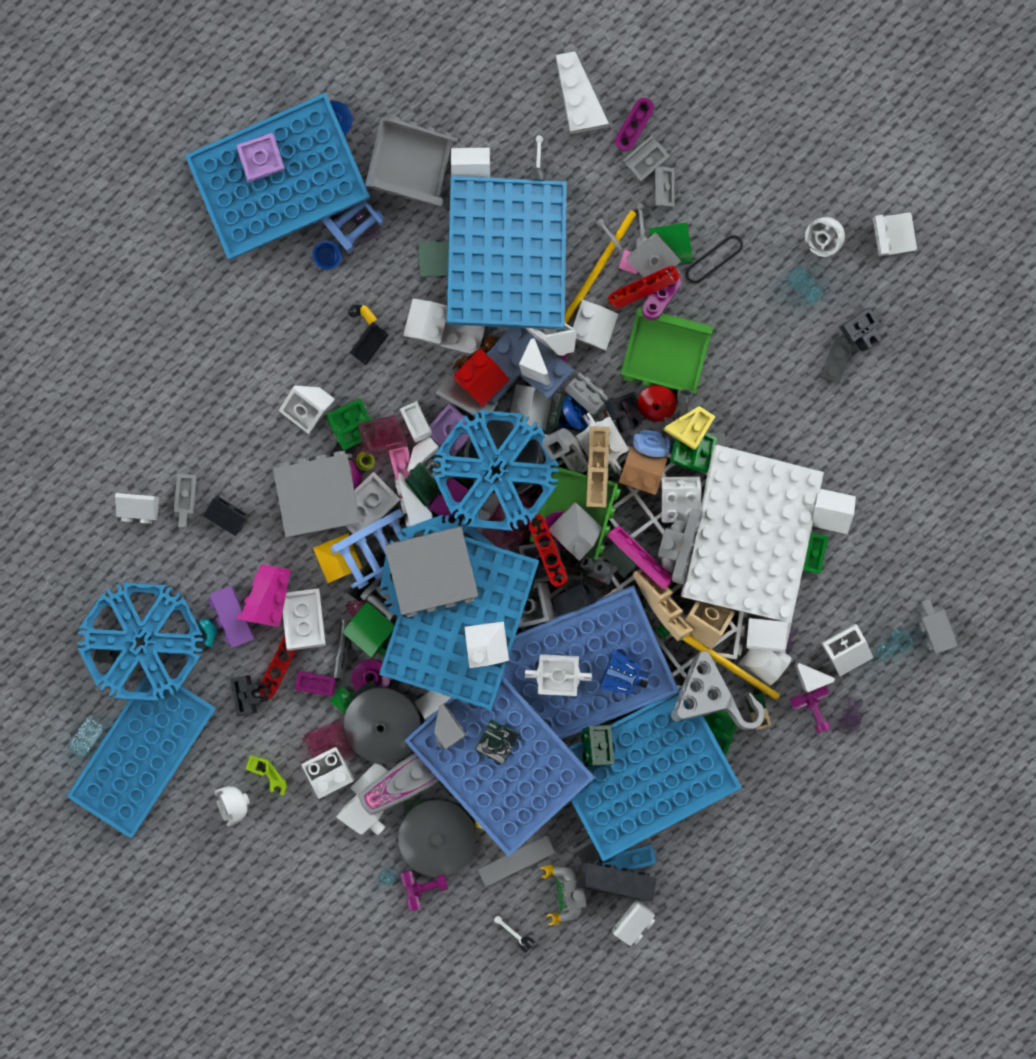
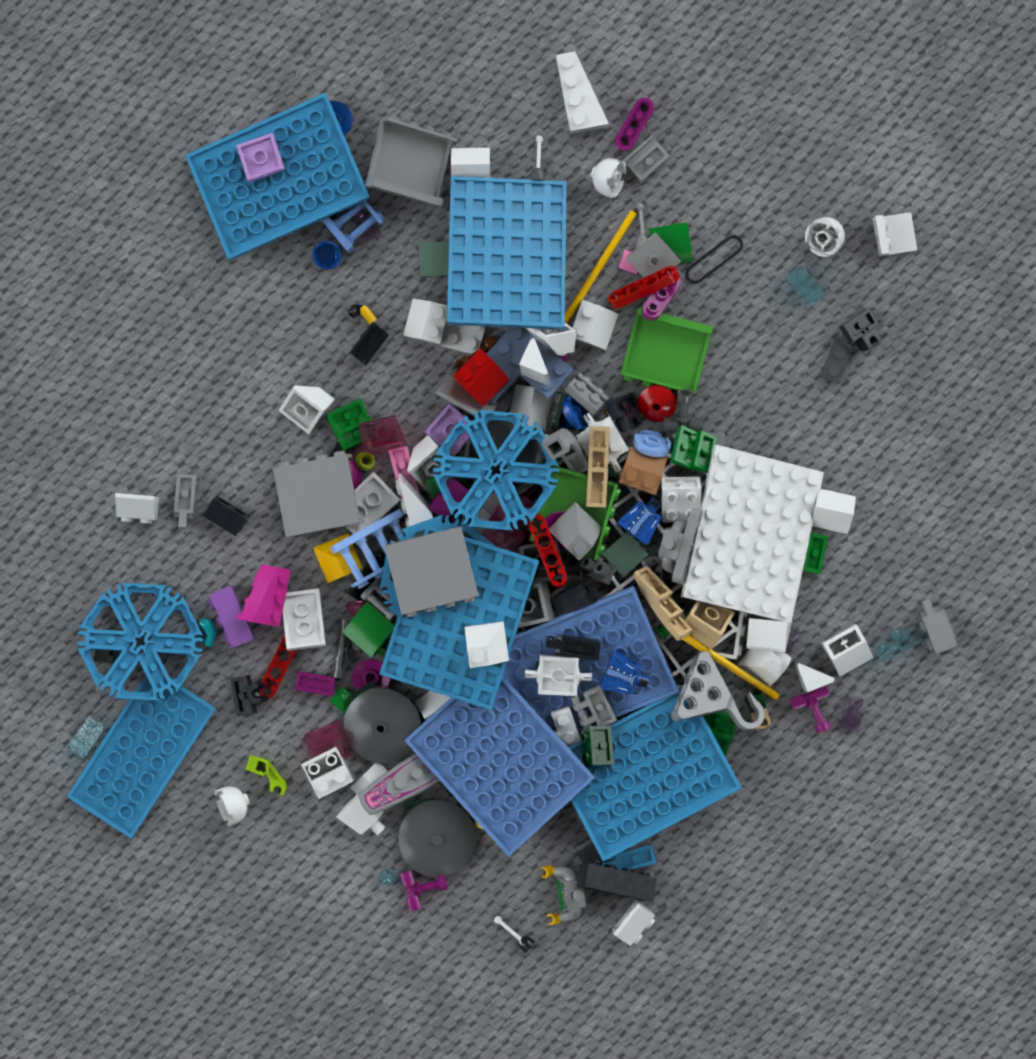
(416, 421): white tile -> none
(422, 484): clear green piece -> none
(447, 728): light grey slope -> none
(497, 741): piece -> none
(517, 861): light grey tile -> none
(566, 726): none -> white plate
(575, 646): none -> black hinge
(599, 705): none -> light grey plate
(600, 222): light grey hinge -> none
(607, 176): none -> white cylinder
(640, 557): dark pink tile -> none
(642, 520): none -> blue torso
(664, 186): light grey plate -> none
(691, 427): light yellow wing -> none

